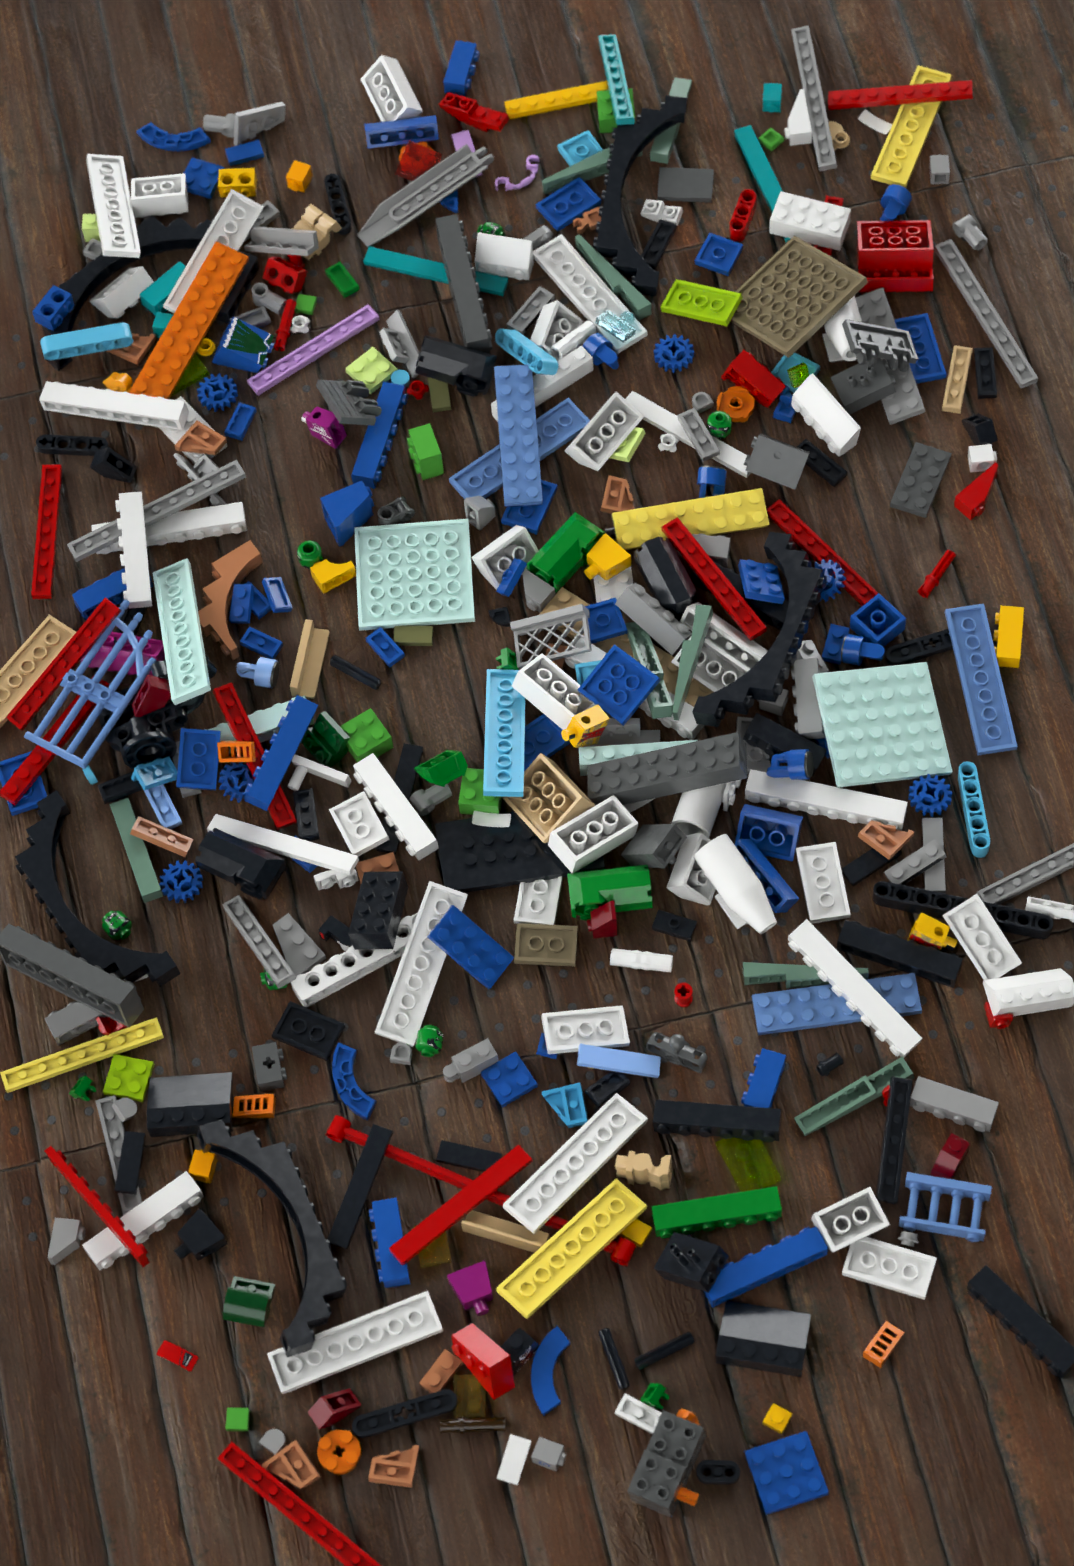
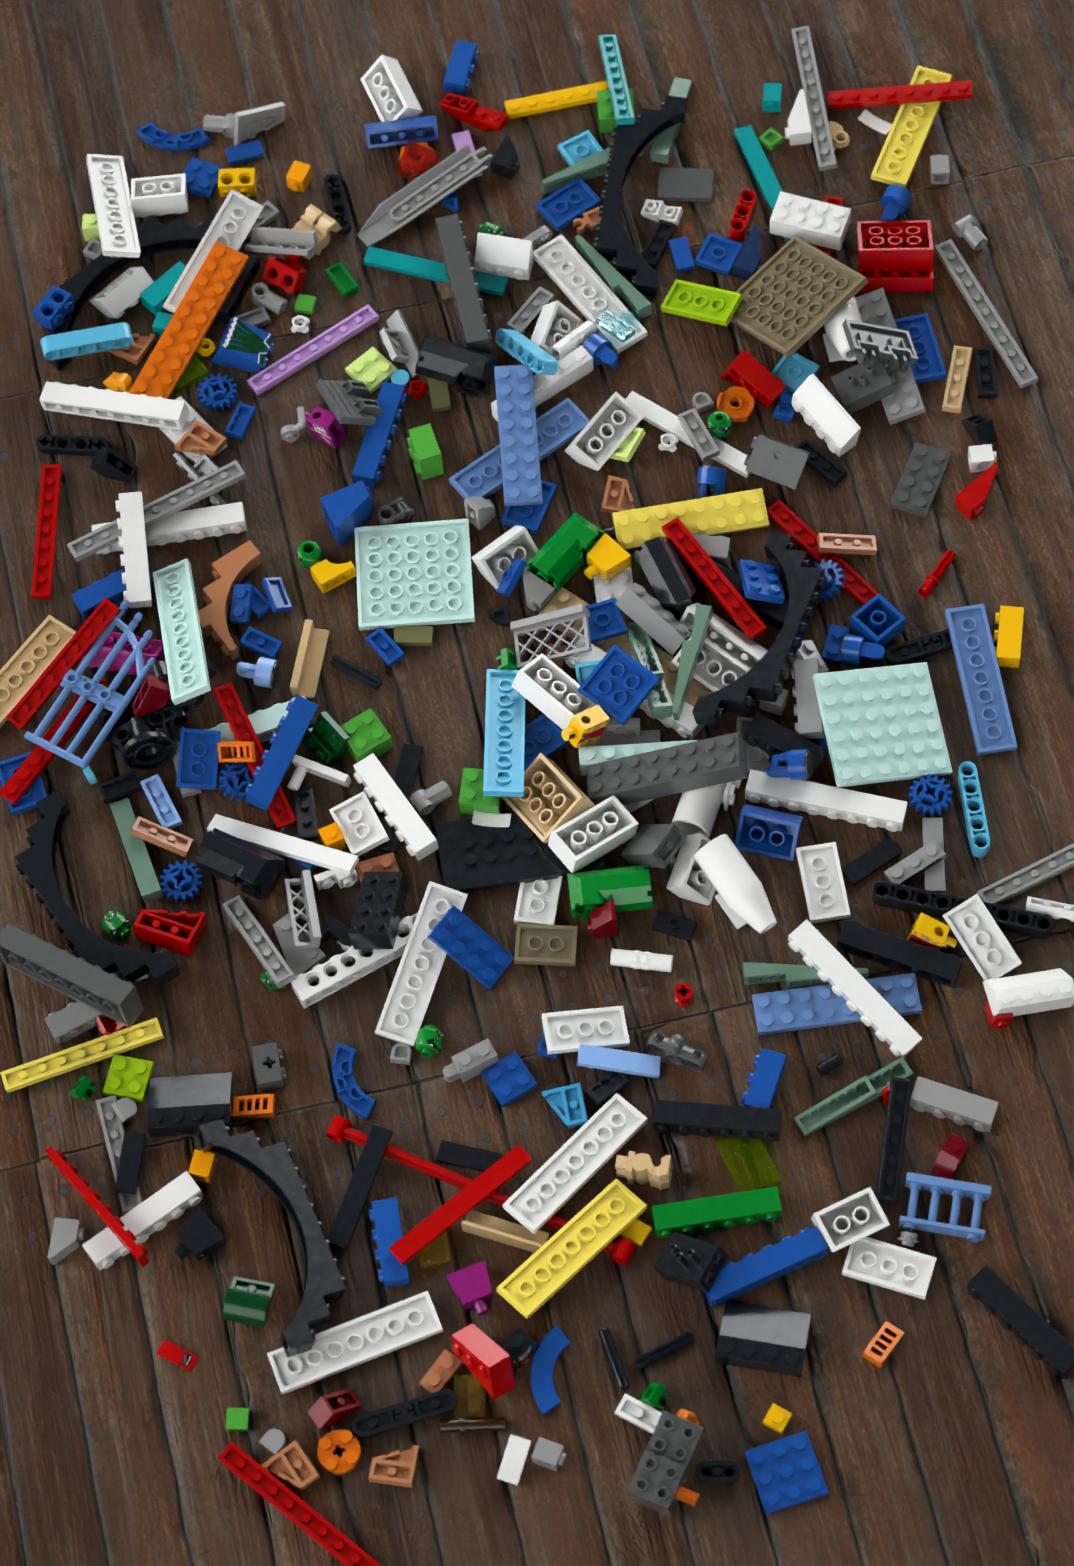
(155, 773): dark azure bracket -> none
(171, 931): none -> red wedge
(285, 324): red axle -> none
(292, 432): none -> light grey plate
(308, 1031): black tile -> none
(310, 909): none -> light grey fence
(332, 837): none -> light orange brick
(443, 767): green slope -> none
(505, 159): none -> black slope
(534, 169): lavender piece -> none
(664, 353): blue gear -> none
(681, 254): none -> blue tile
(749, 258): none -> dark blue slope
(777, 890): blue brick -> none
(798, 374): clear neon green tile -> none
(846, 544): none -> nougat plate
(885, 838): nougat wing -> none

